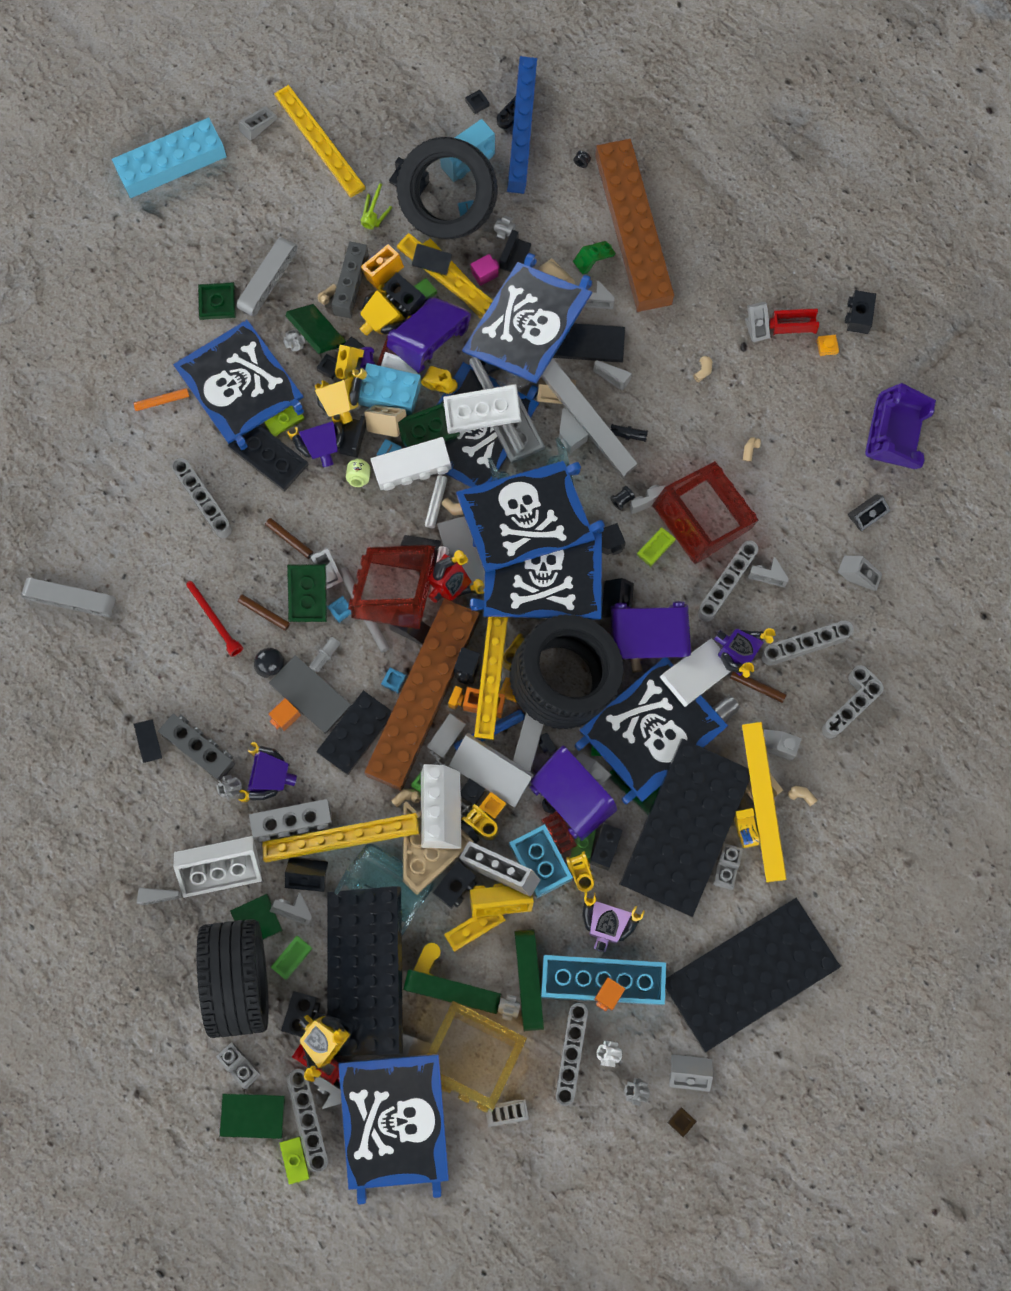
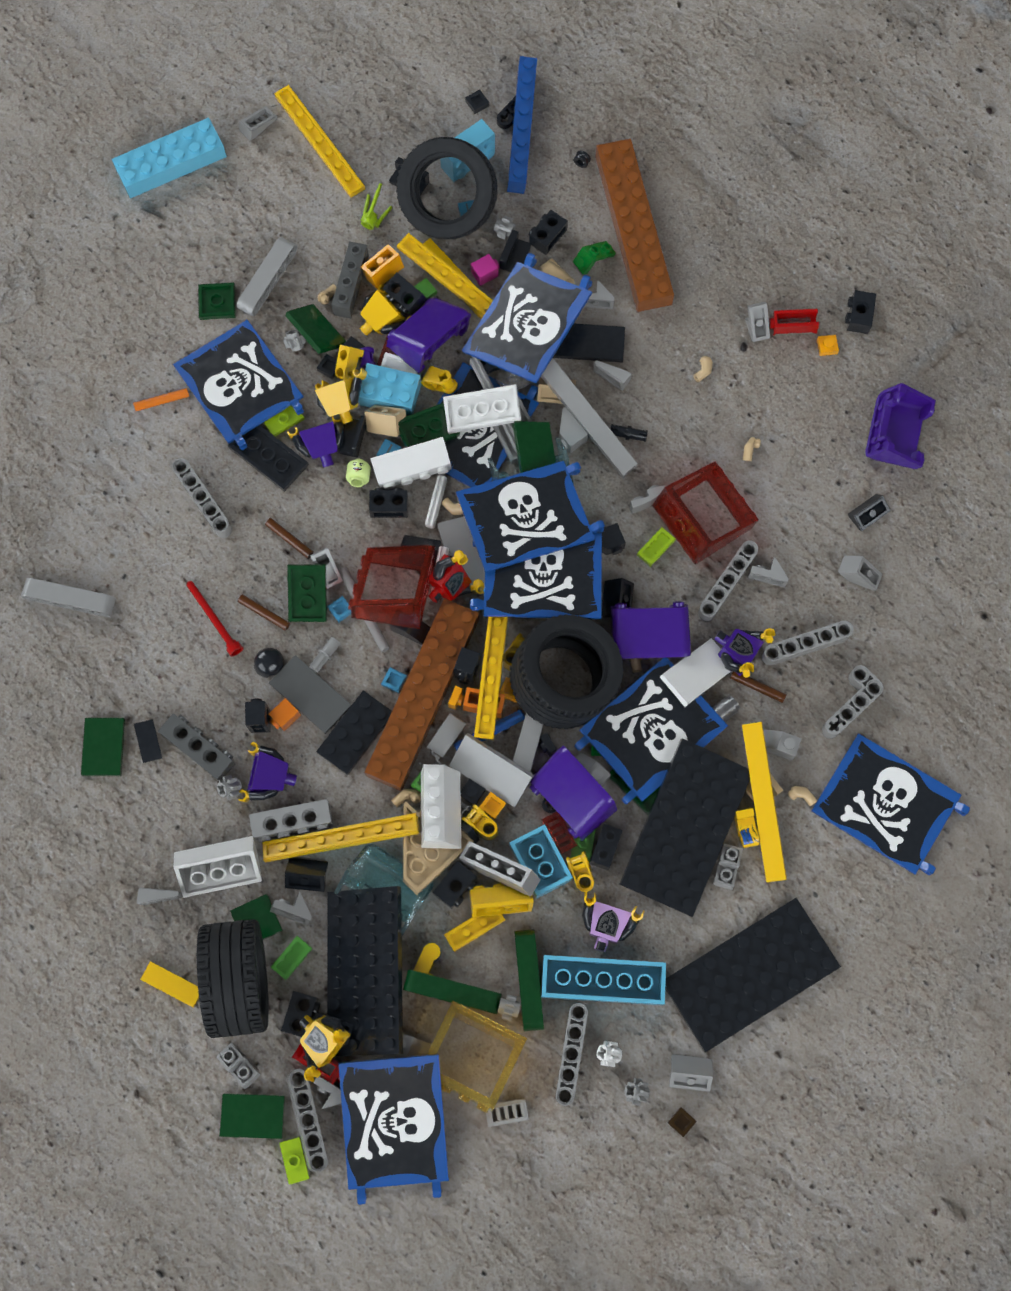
(103, 747): none -> dark green tile
(171, 984): none -> yellow tile
(257, 716): none -> black brick
(388, 508): none -> black brick
(431, 259): black slope -> none
(533, 444): none -> dark green tile
(551, 233): none -> black brick
(609, 995): orange brick -> none
(622, 497): black bush -> none
(888, 804): none -> flag

